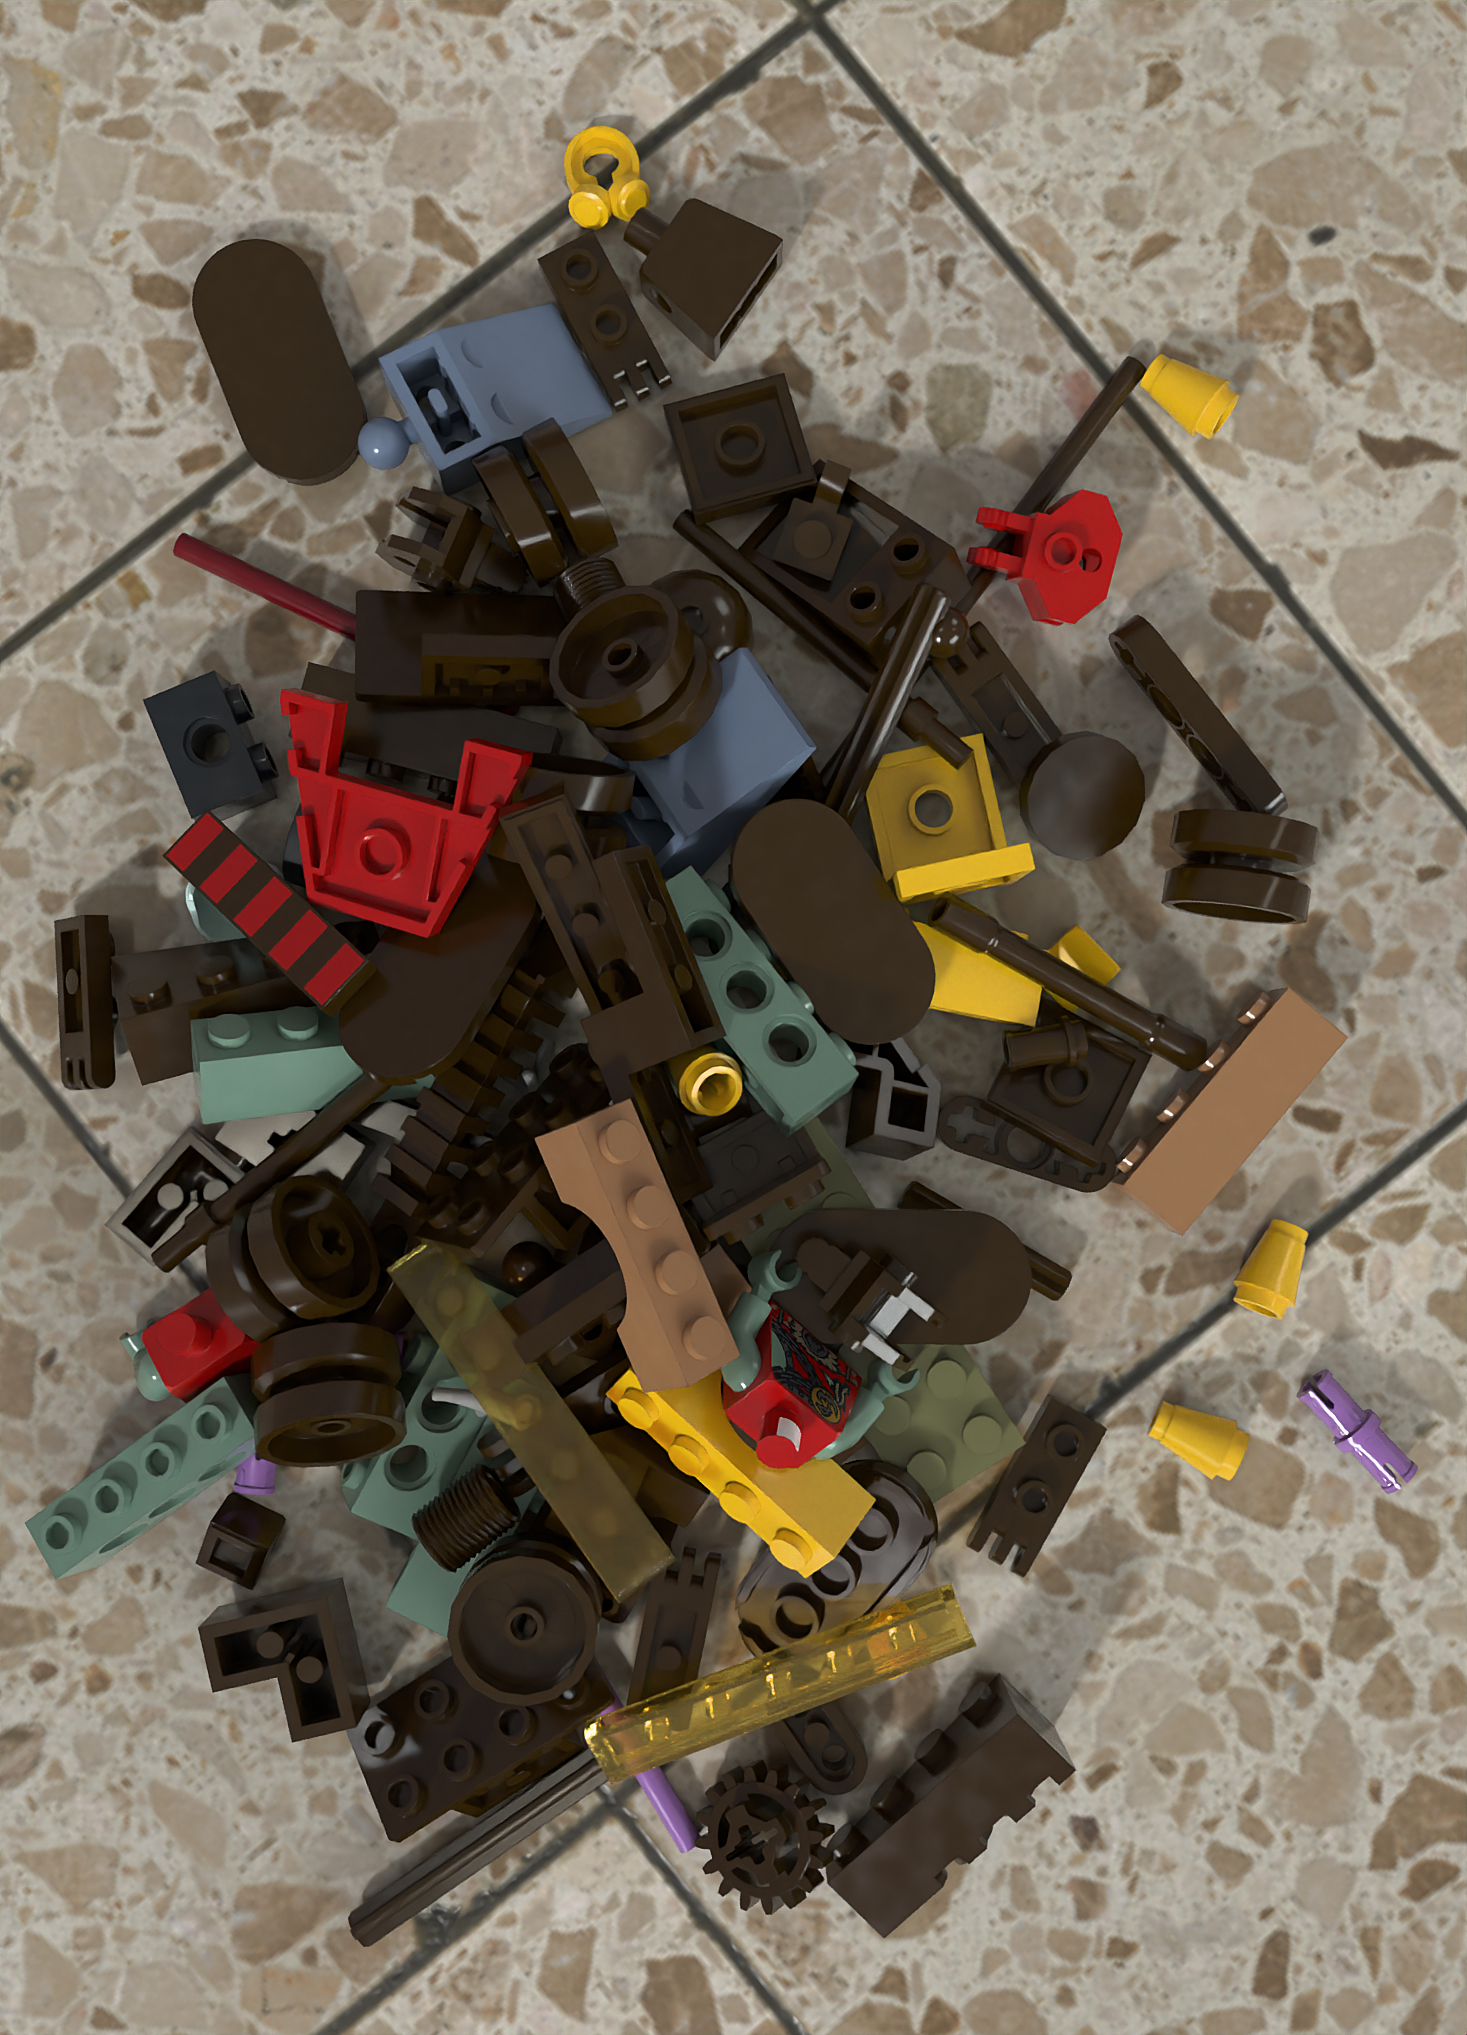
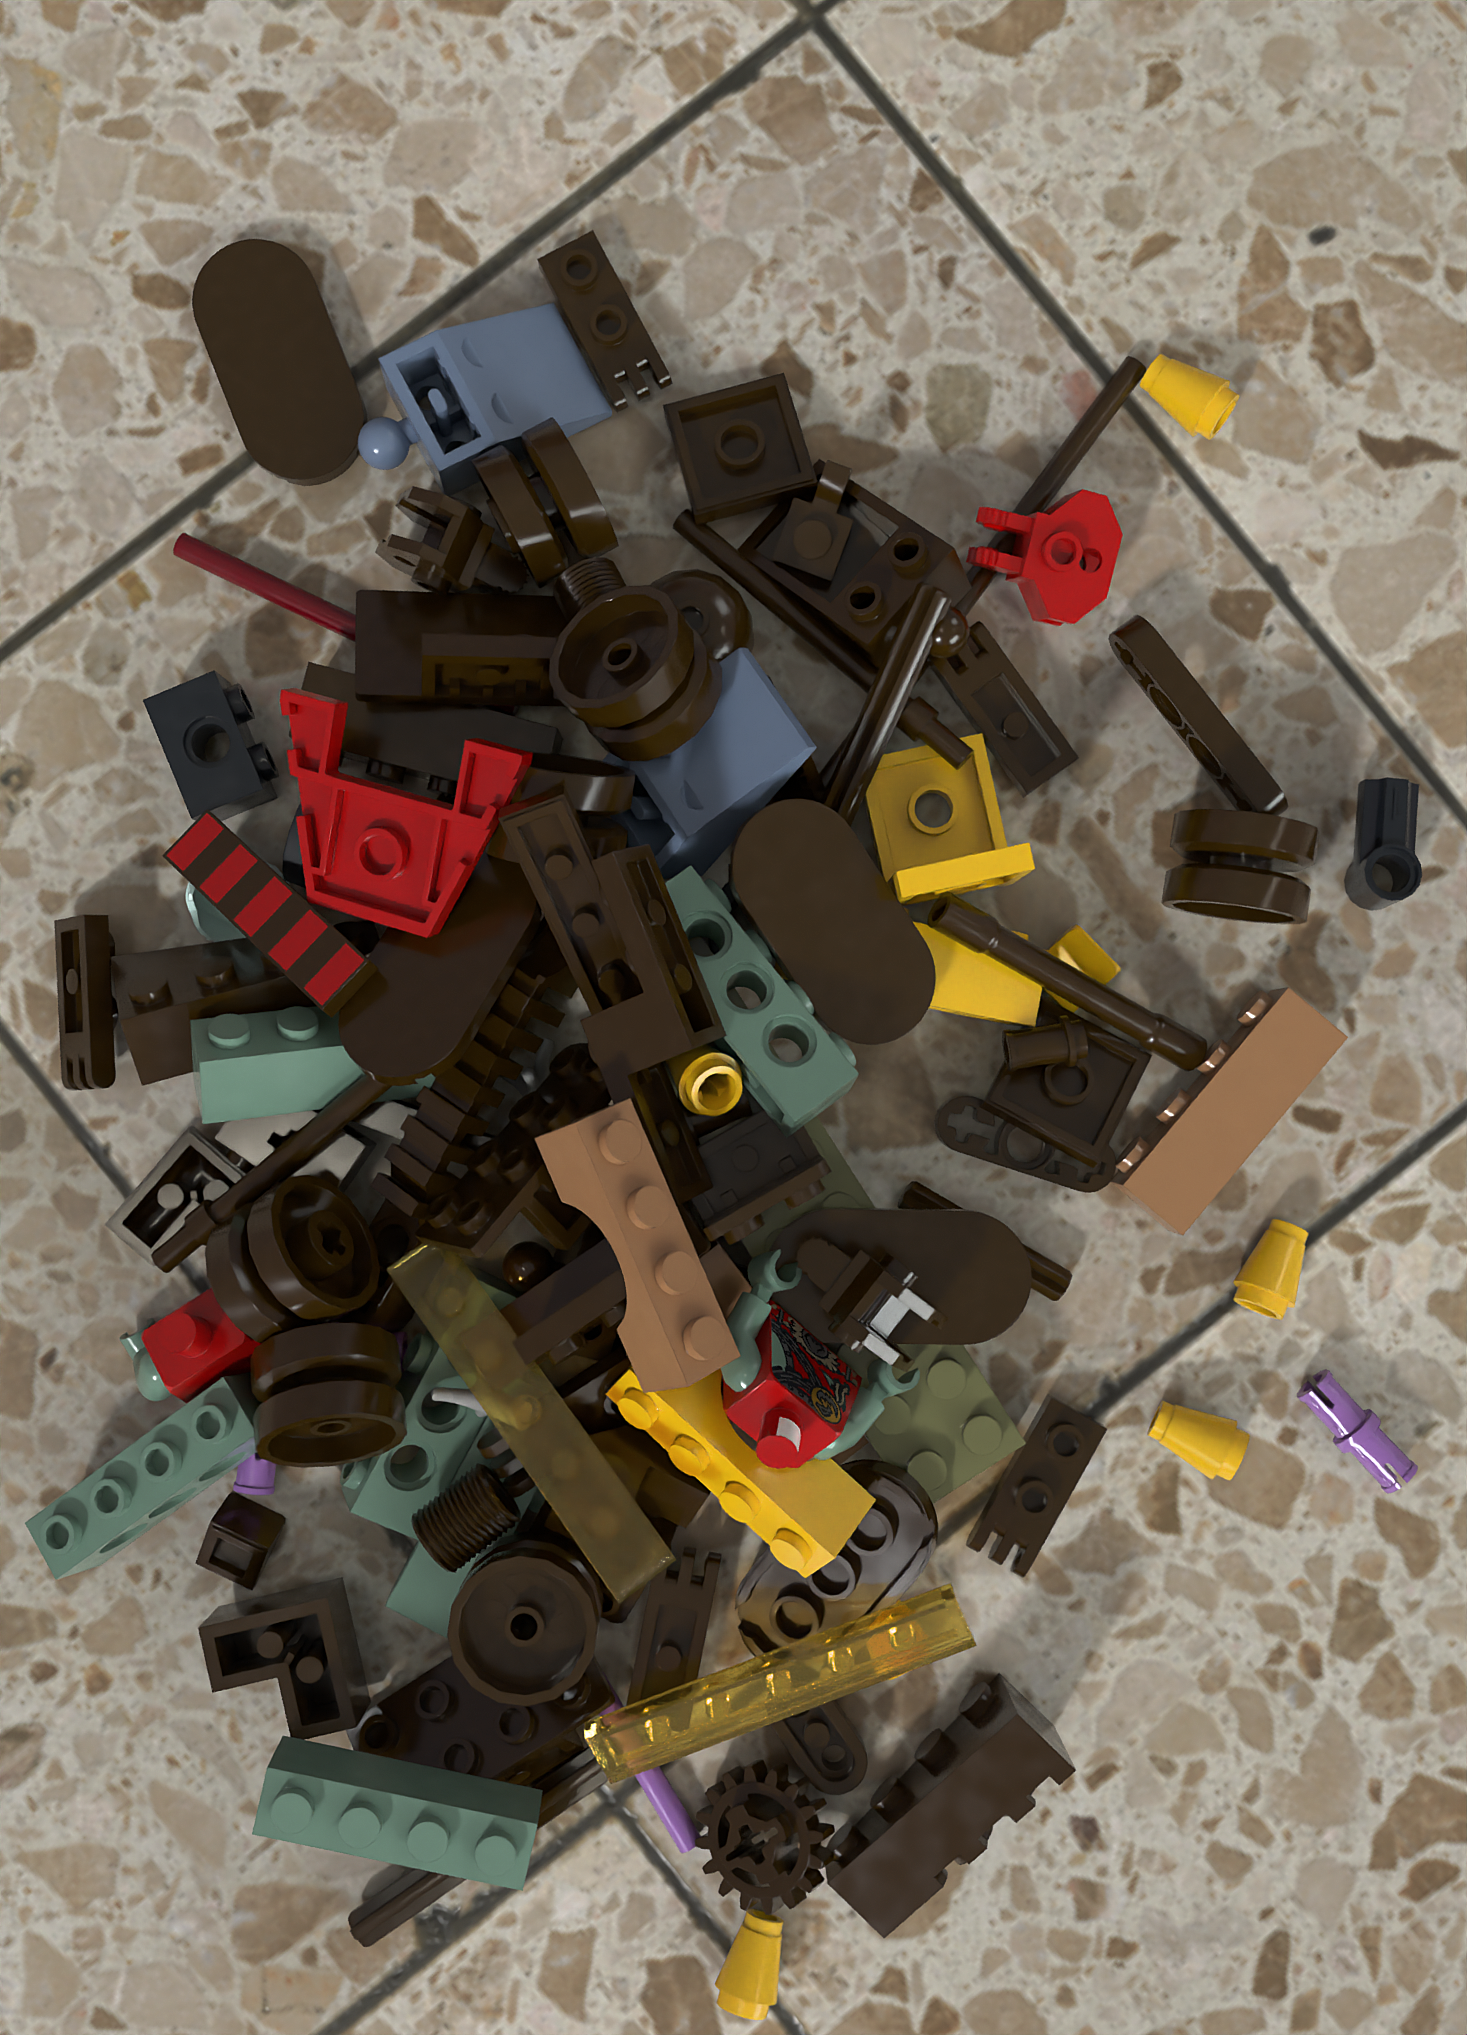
(398, 1812): none -> sand green brick
(590, 203): yellow piece -> none
(704, 269): dark brown torso -> none
(752, 1967): none -> yellow cone
(891, 1101): dark brown brick -> none
(1082, 795): dark brown tile -> none
(1385, 837): none -> black piece

